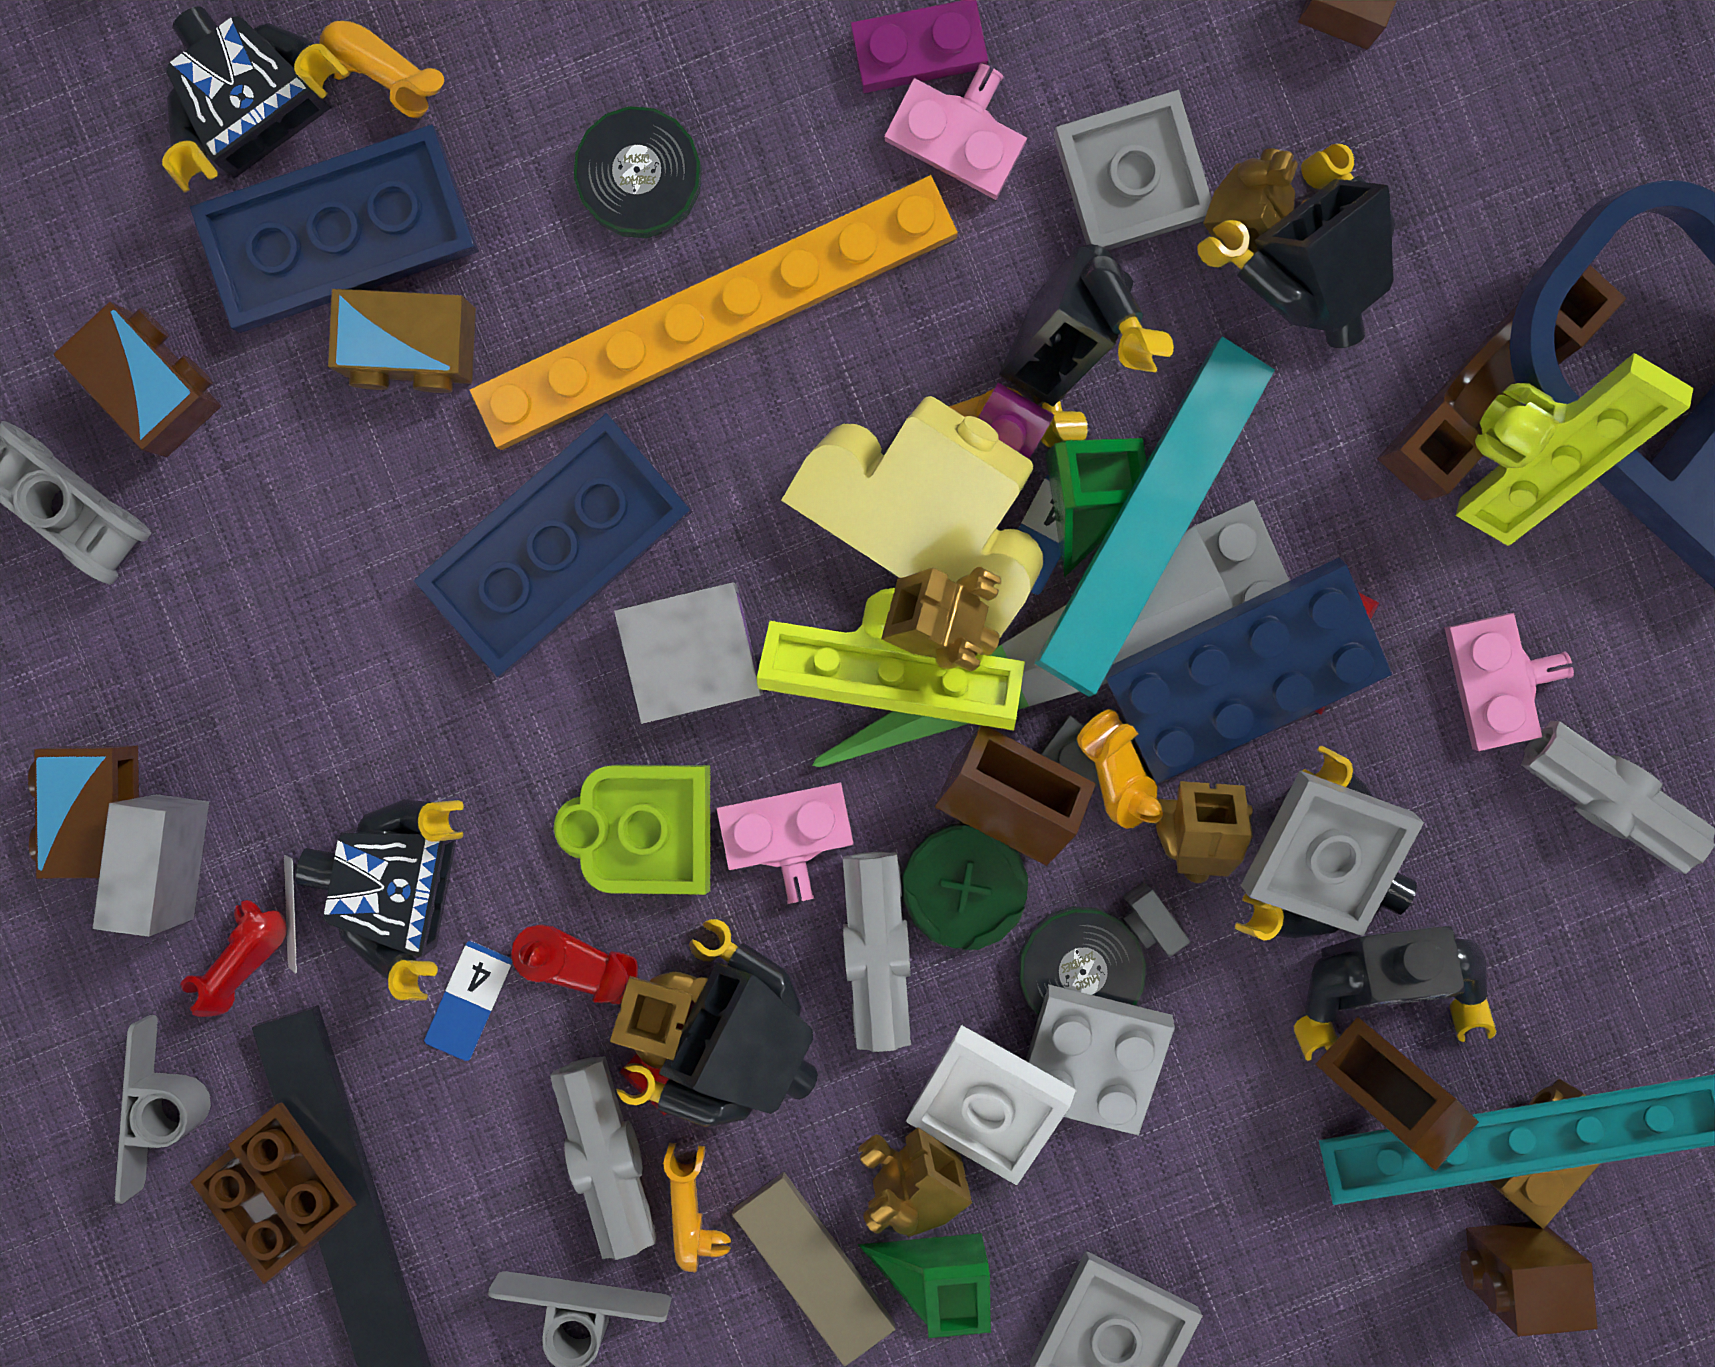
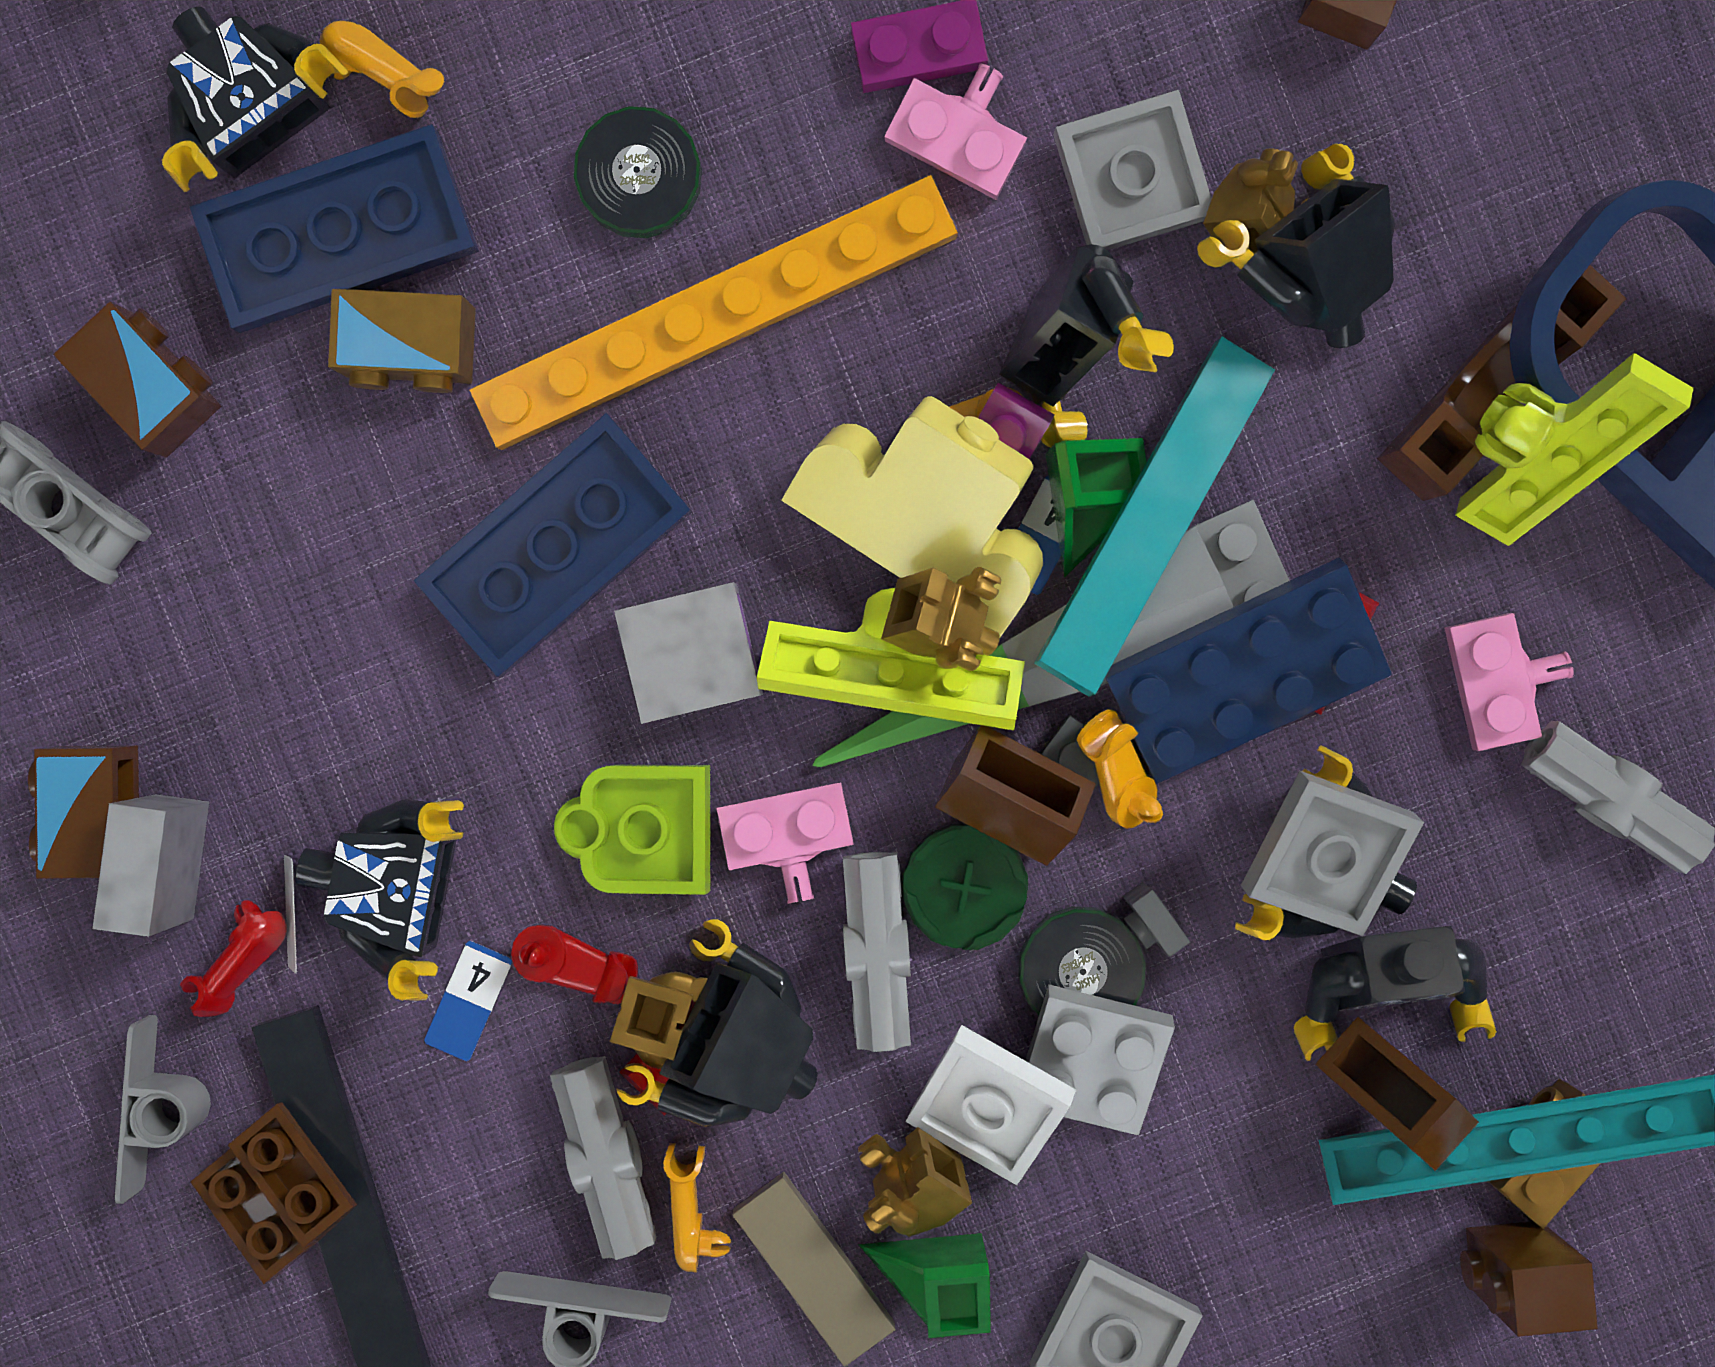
(1206, 829): pearl gold piece -> none

